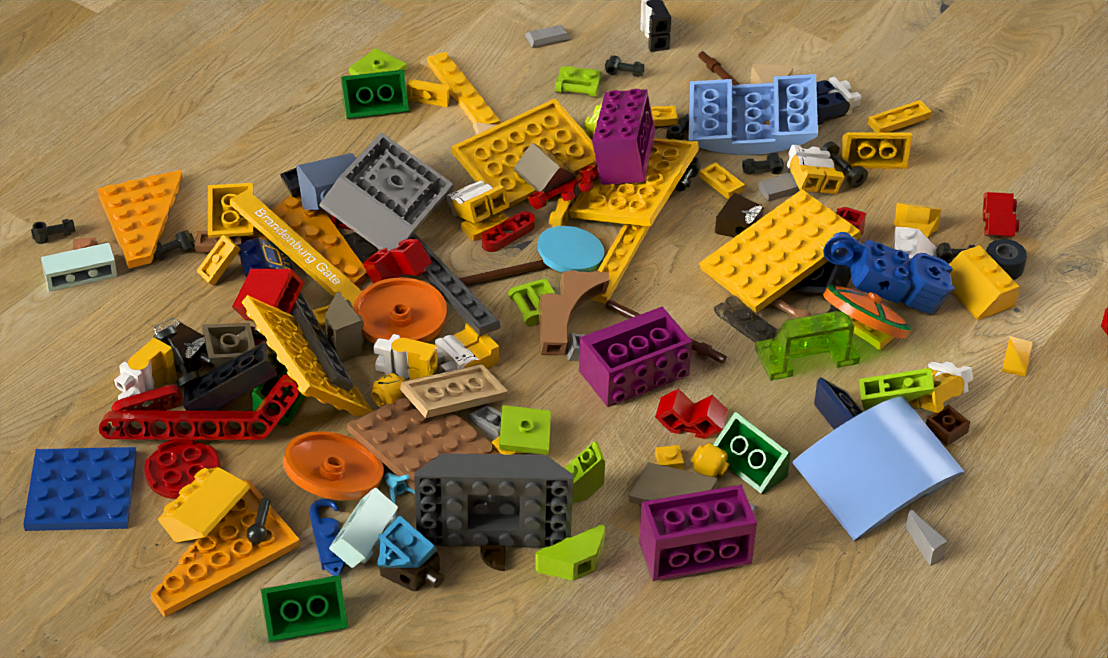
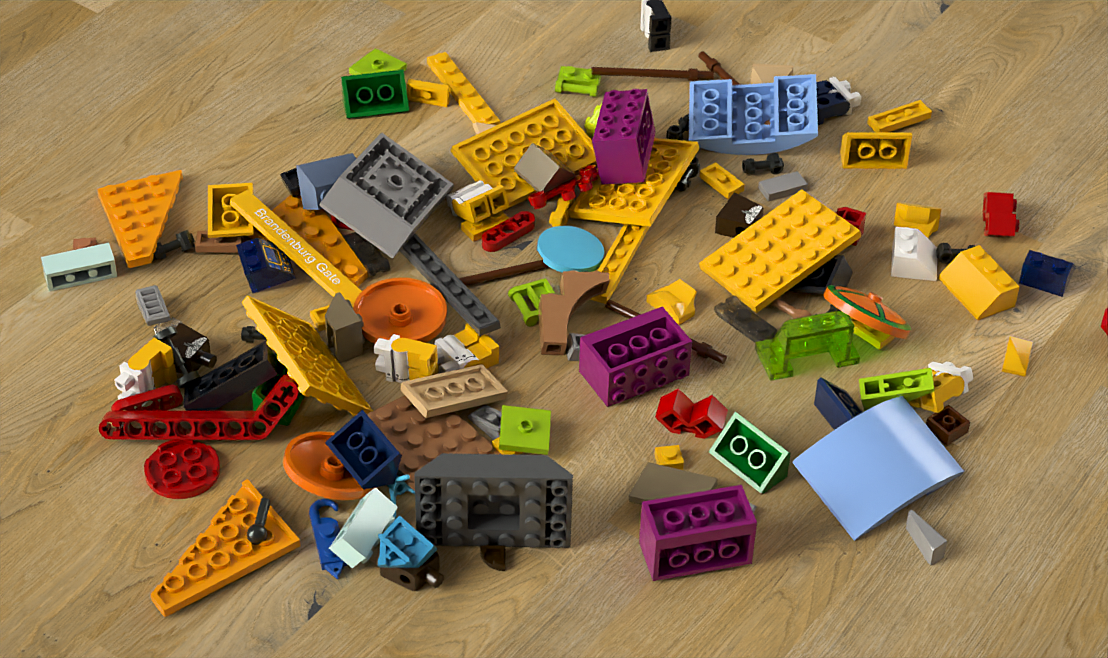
(41, 232): pearl dark grey bar -> none
(80, 489): blue plate -> none
(152, 305): none -> light grey slope
(202, 504): yellow slope -> none
(218, 260): yellow plate -> none
(227, 341): dark tan slope -> none
(272, 286): red brick -> none
(303, 608): green slope -> none
(320, 344): dark grey tile -> none
(366, 452): none -> dark blue slope
(387, 389): yellow head -> none
(406, 259): red brick -> none
(547, 36): light grey tile -> none
(572, 556): lime slope -> none
(587, 472): lime slope -> none
(615, 64): pearl dark grey bar -> none
(664, 115): yellow plate -> none
(676, 299): none -> yellow slope
(690, 74): none -> reddish brown bar
(710, 461): yellow head -> none
(815, 168): yellow hips -> none
(856, 176): pearl dark grey wheel -> none
(888, 272): blue brick -> none
(1009, 256): black wheel -> none
(1046, 273): none -> clear blue slope

